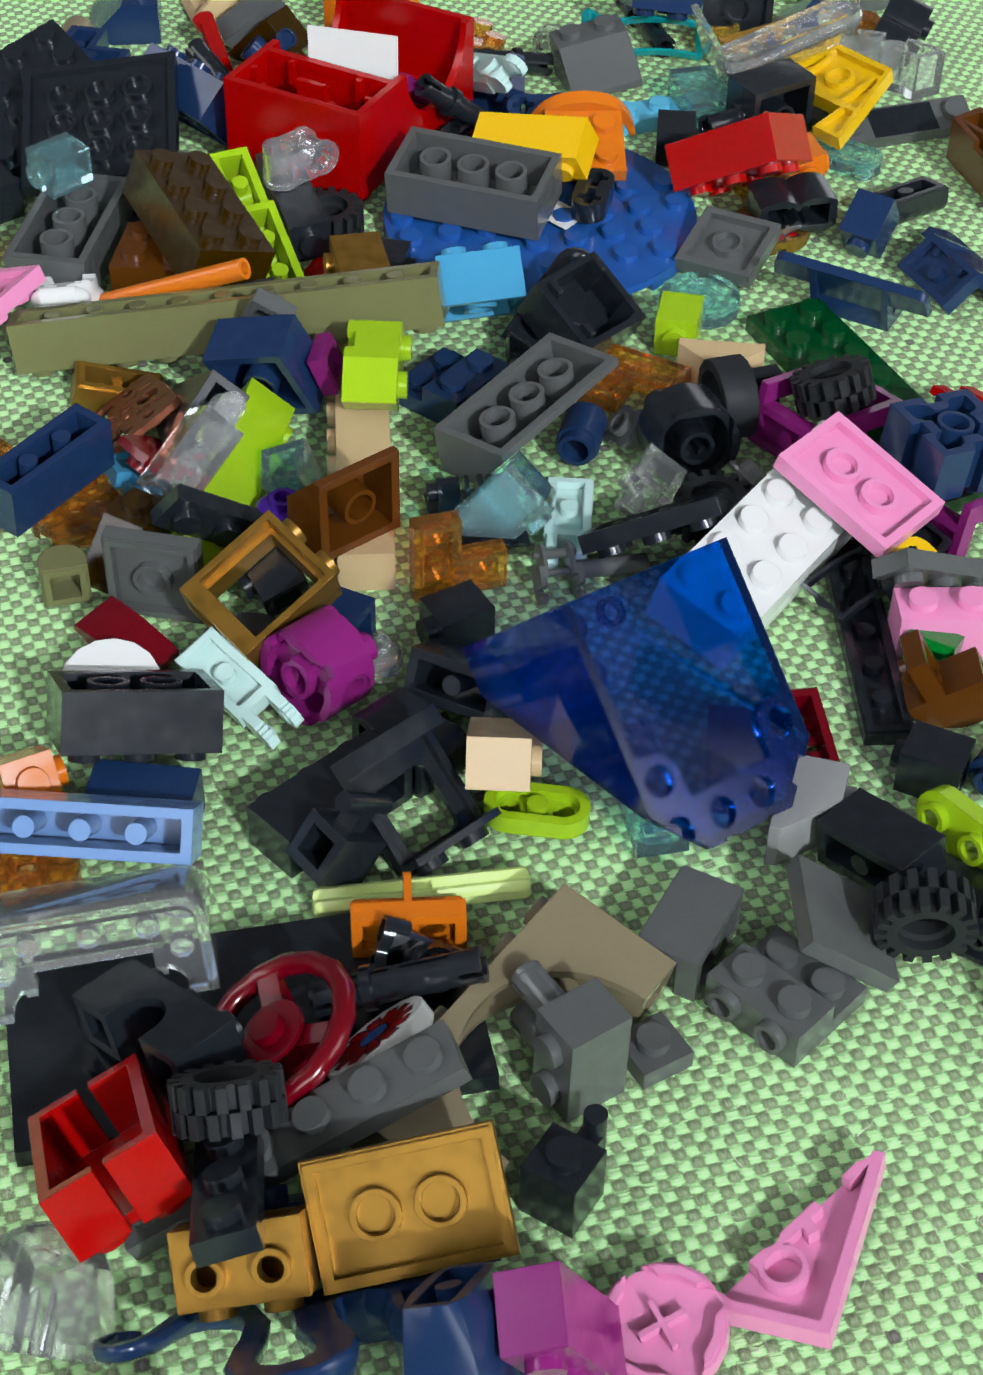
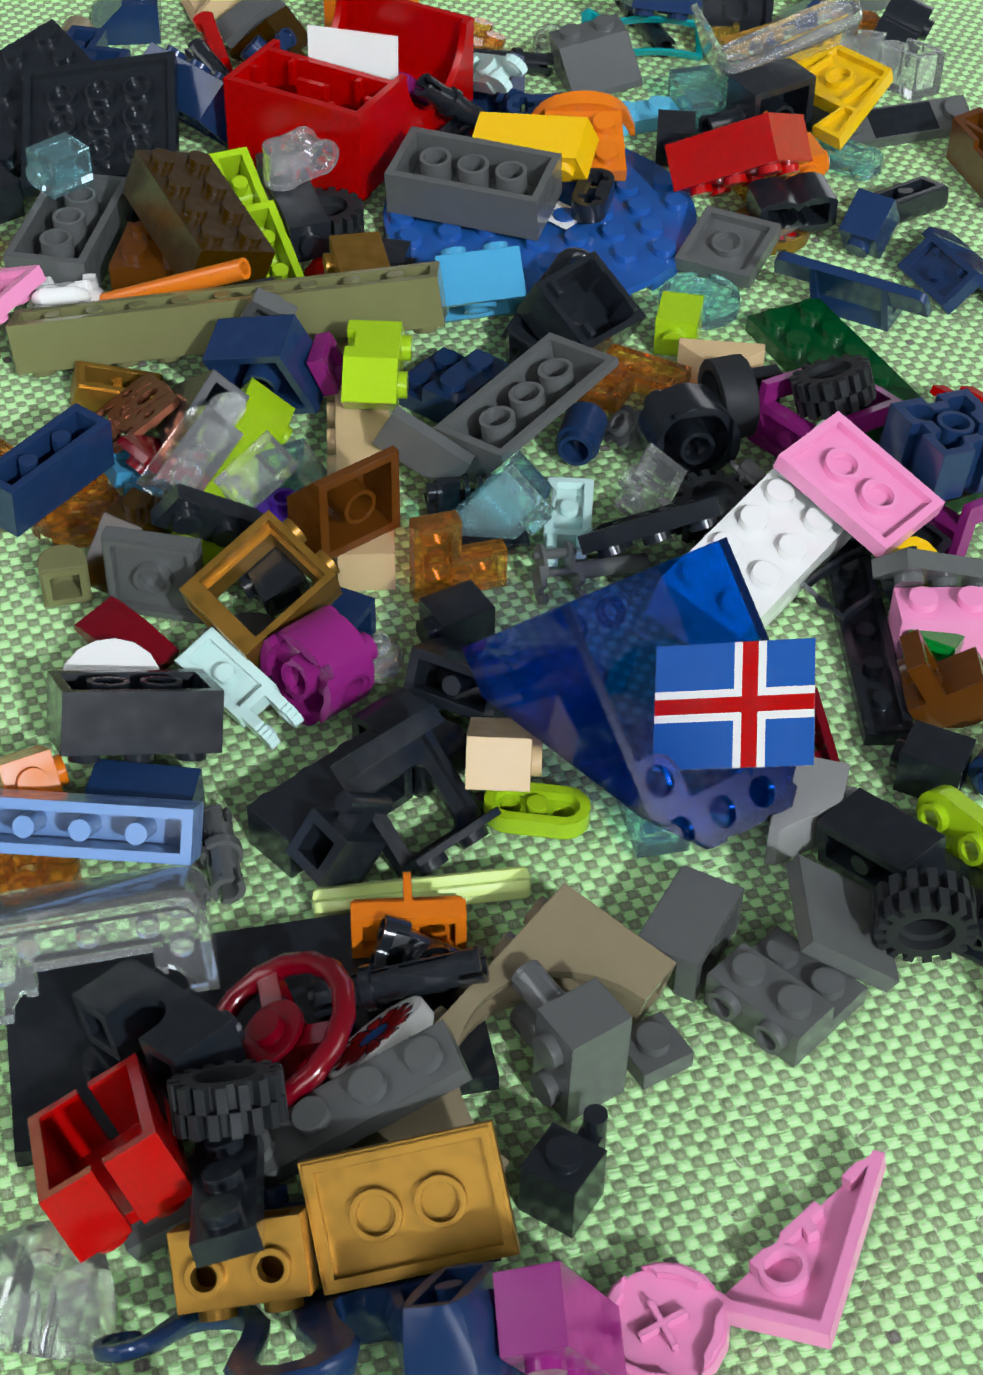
(222, 855): none -> dark grey pin
(256, 471): none -> clear brick
(423, 447): none -> dark grey tile
(736, 704): none -> sticker

